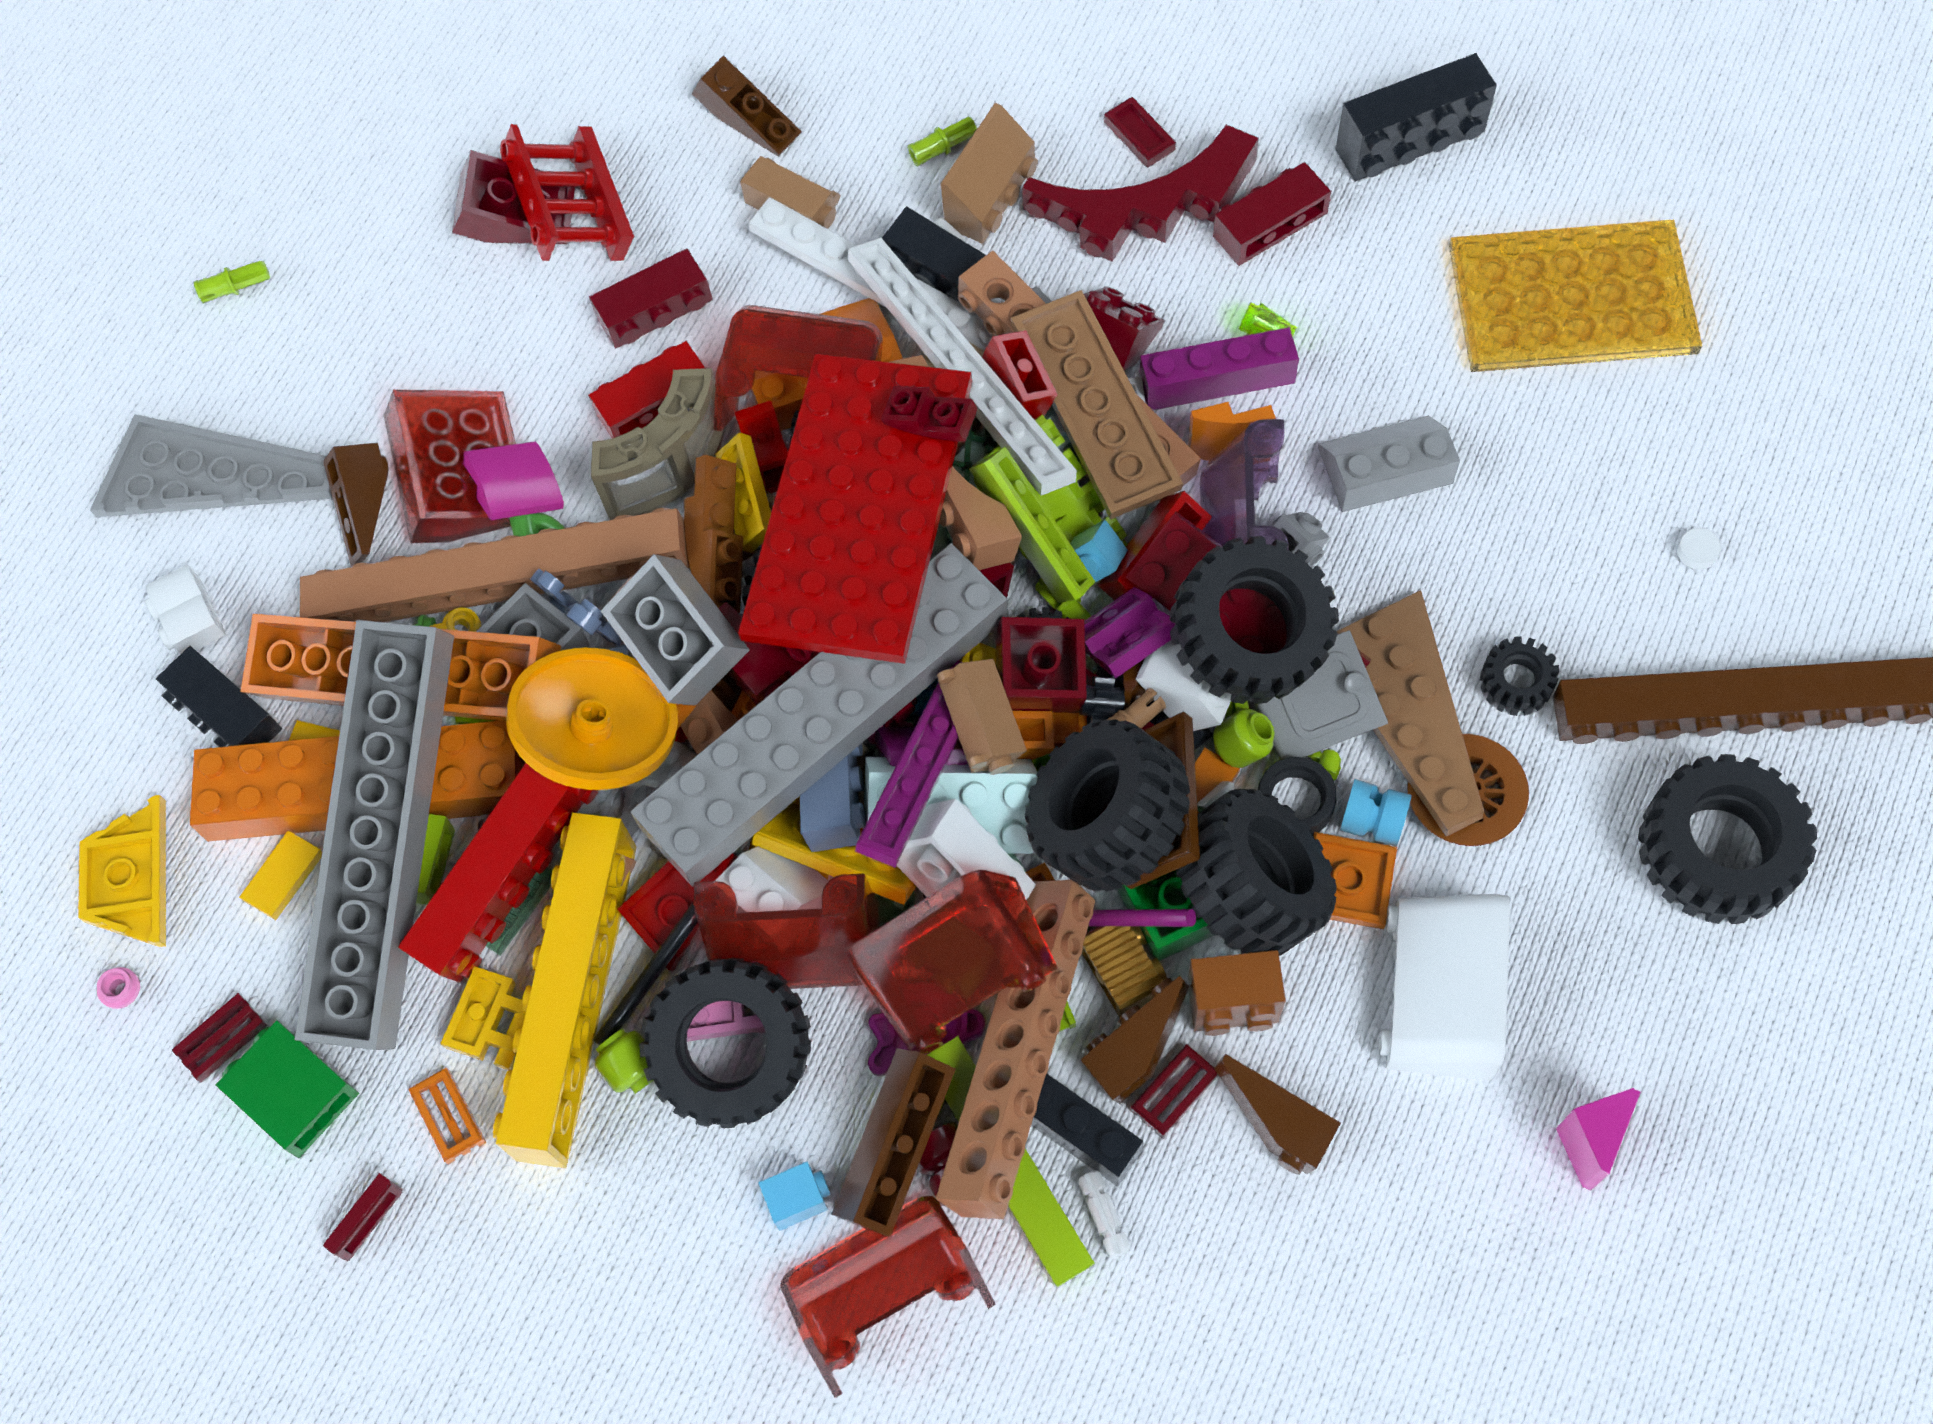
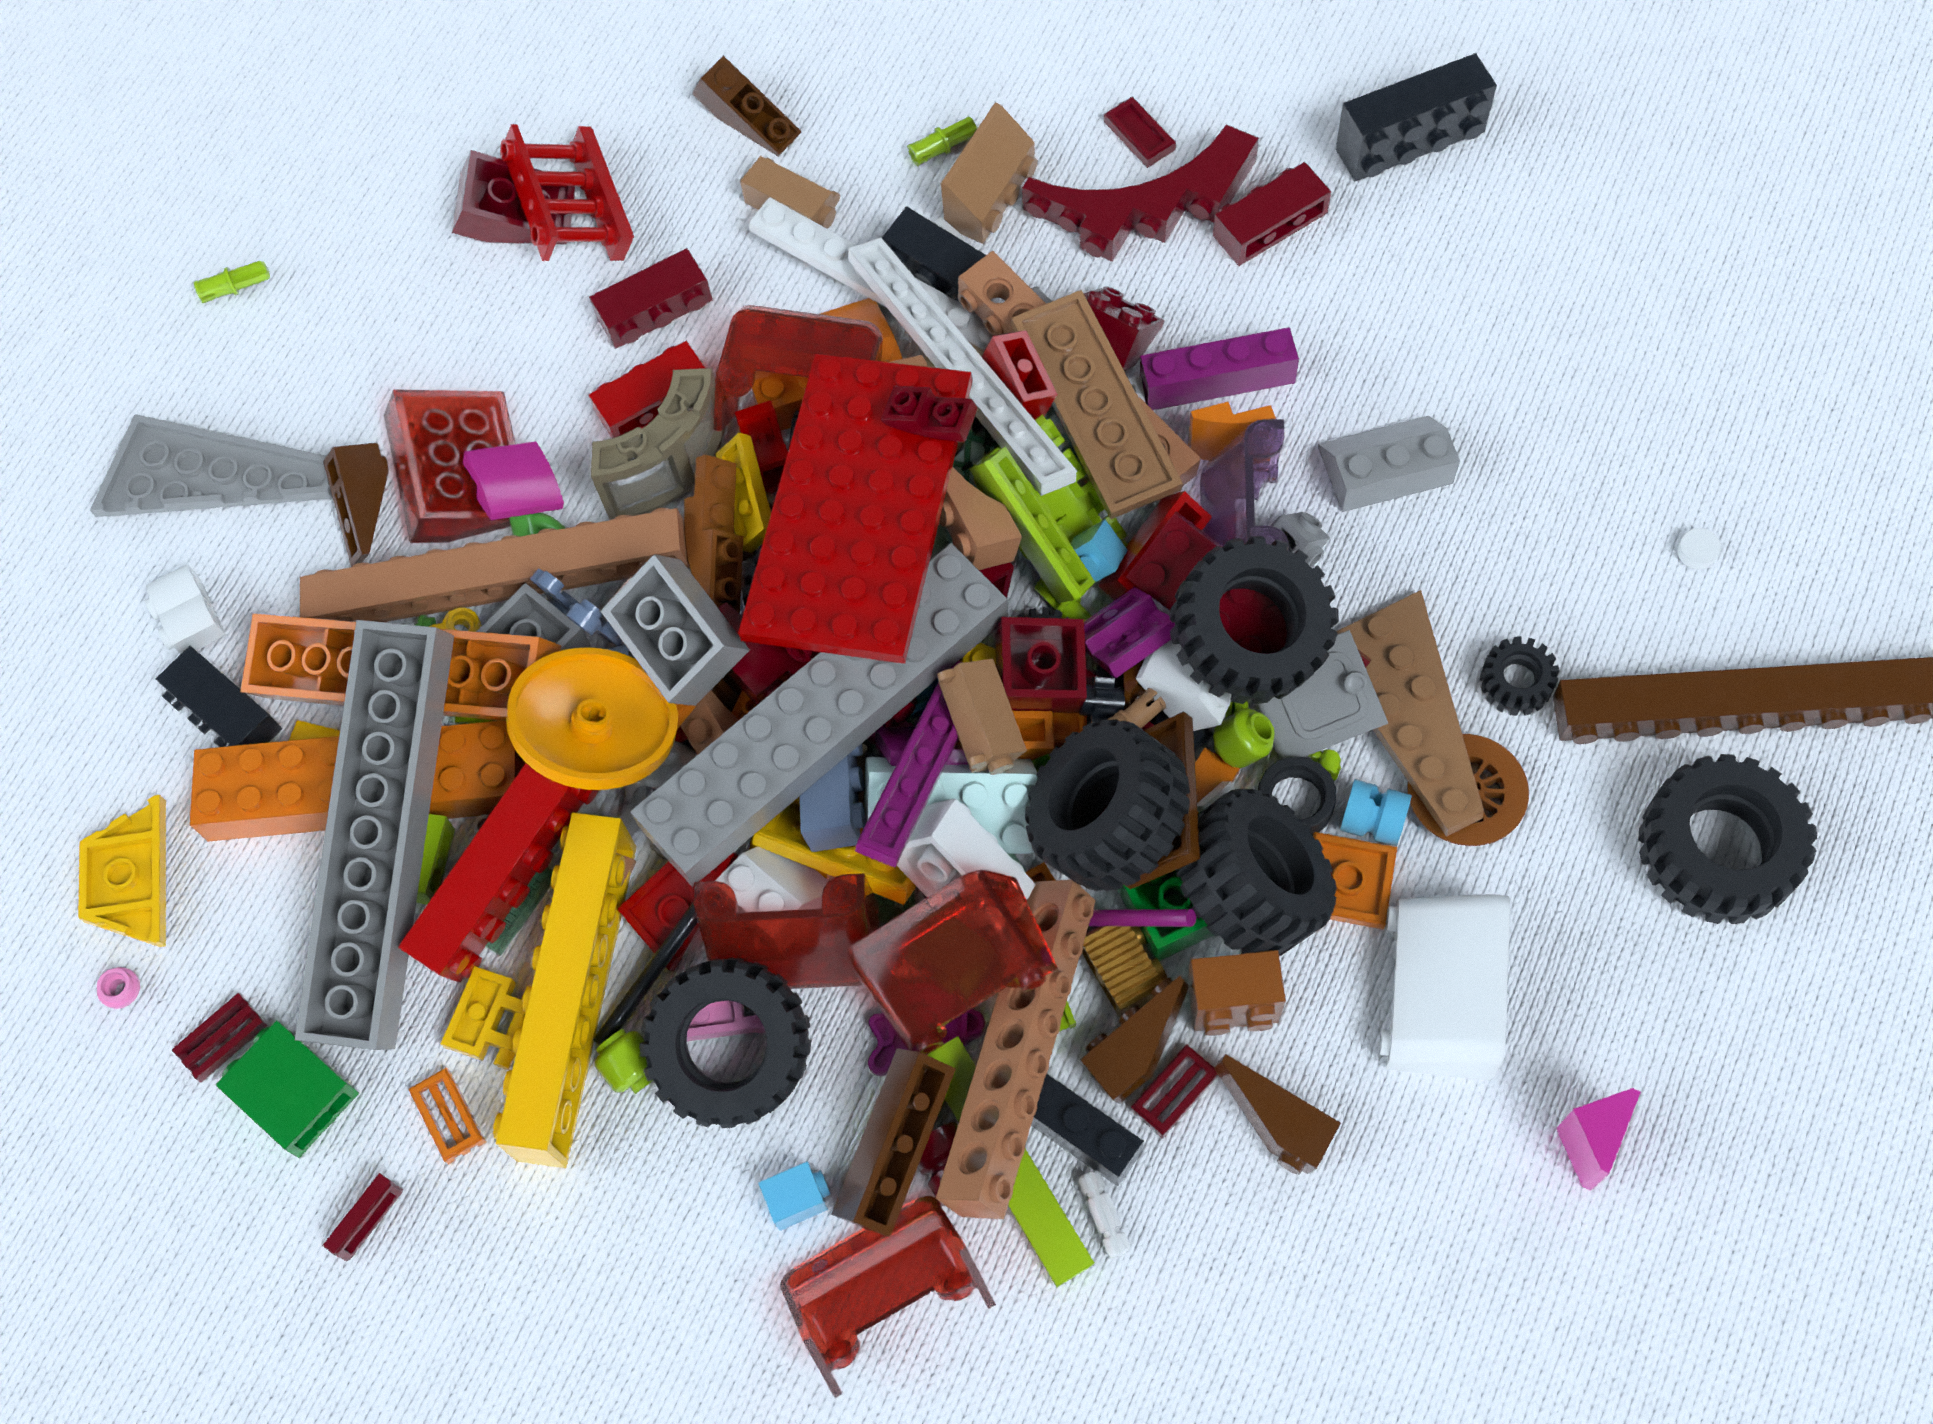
(281, 875): yellow tile -> none
(1263, 319): clear neon green cone -> none
(1574, 296): clear yellow plate -> none

